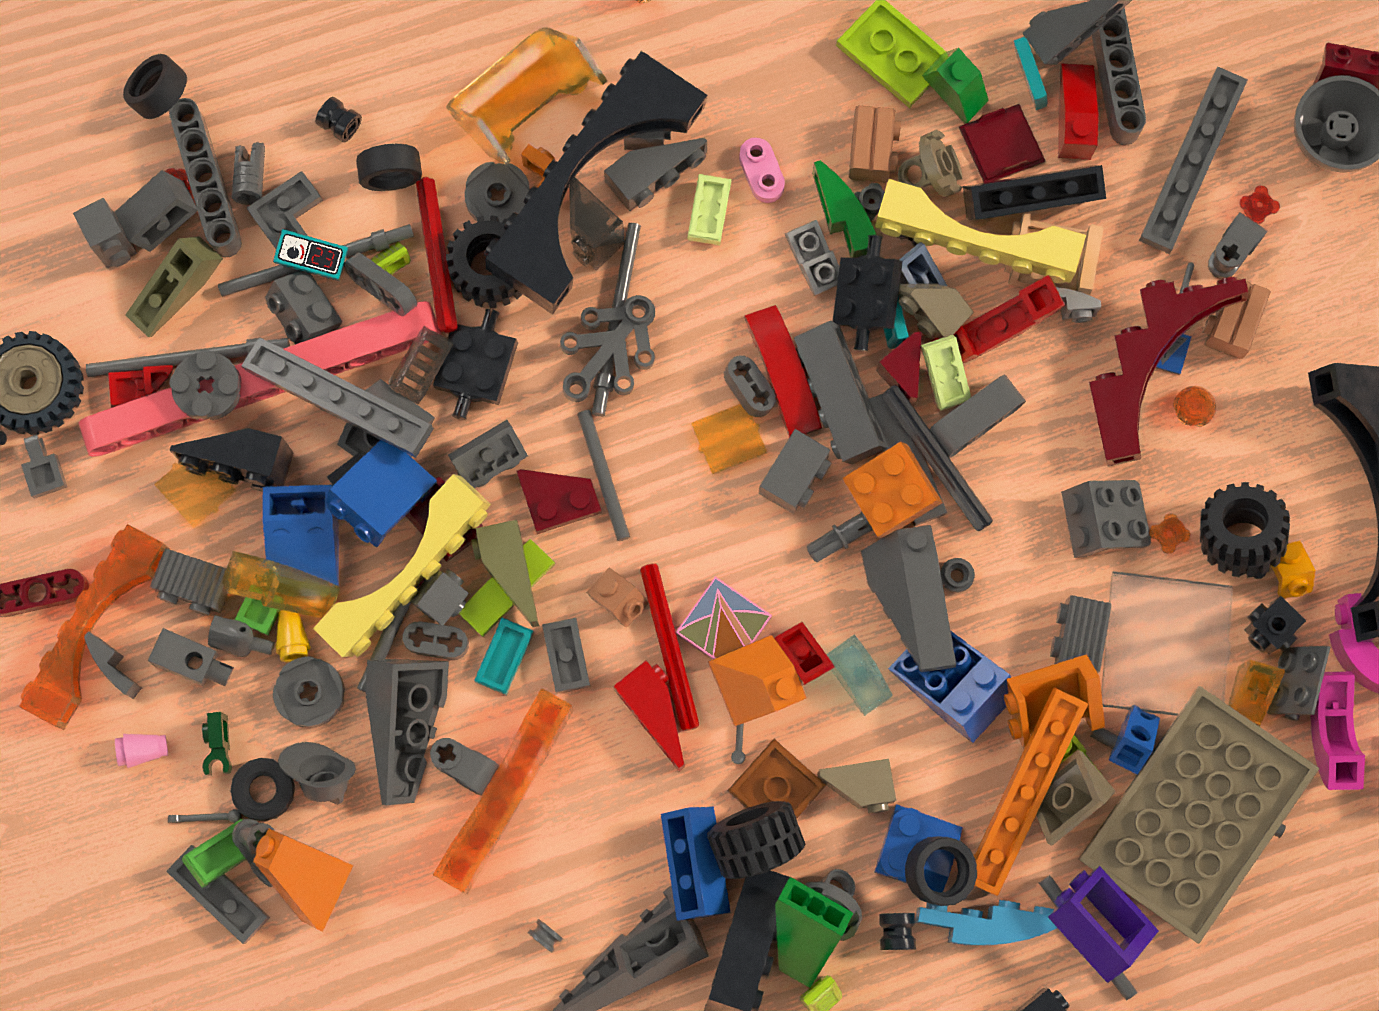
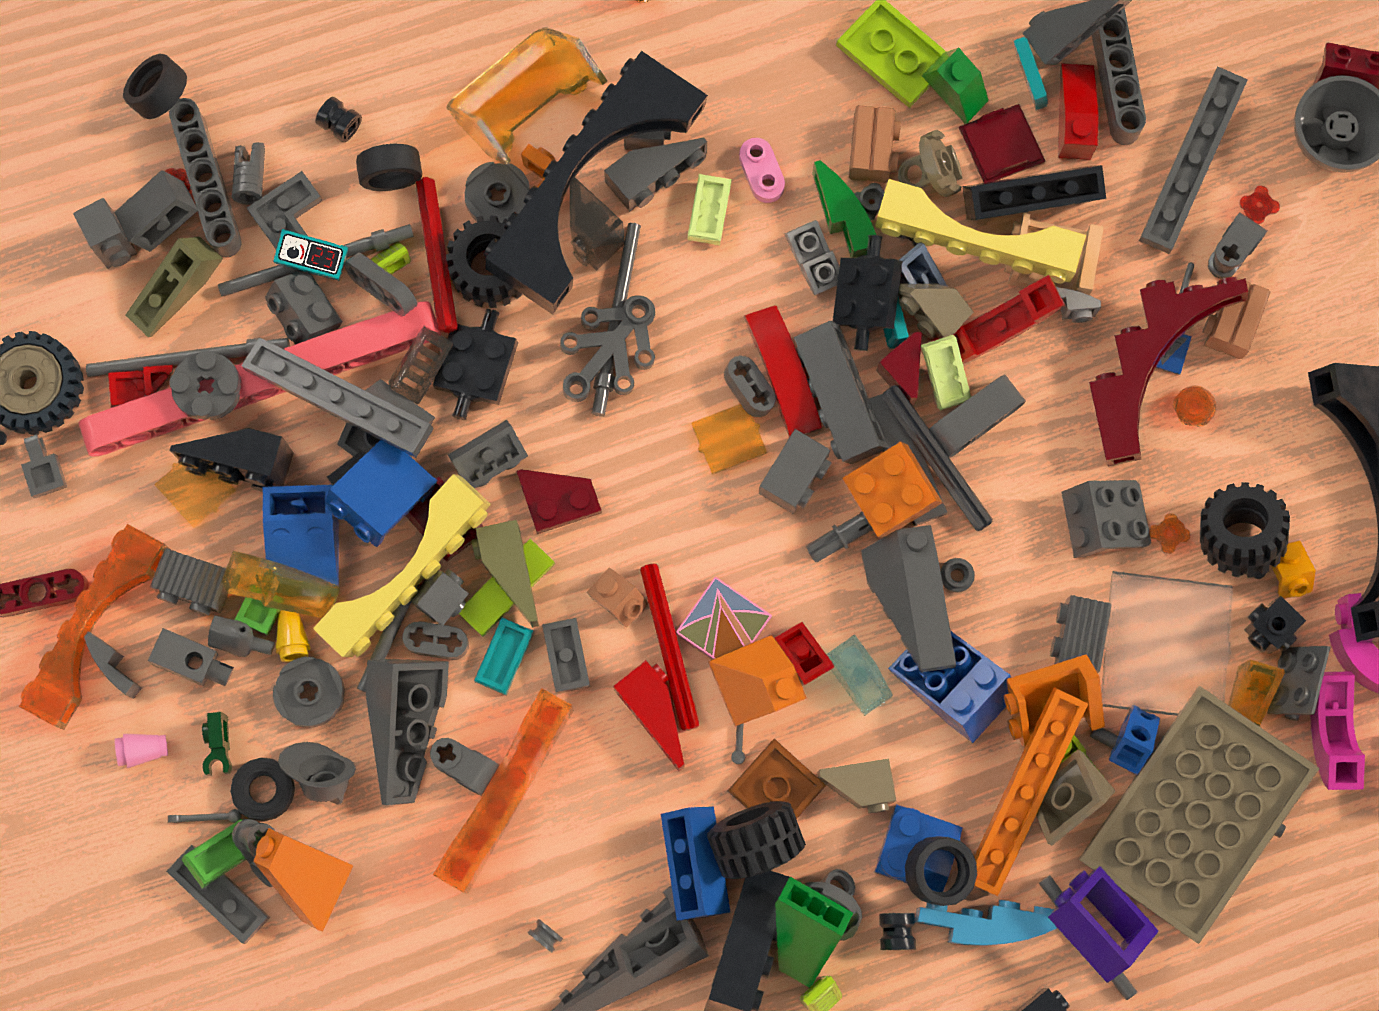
(603, 475): dark grey bar -> none

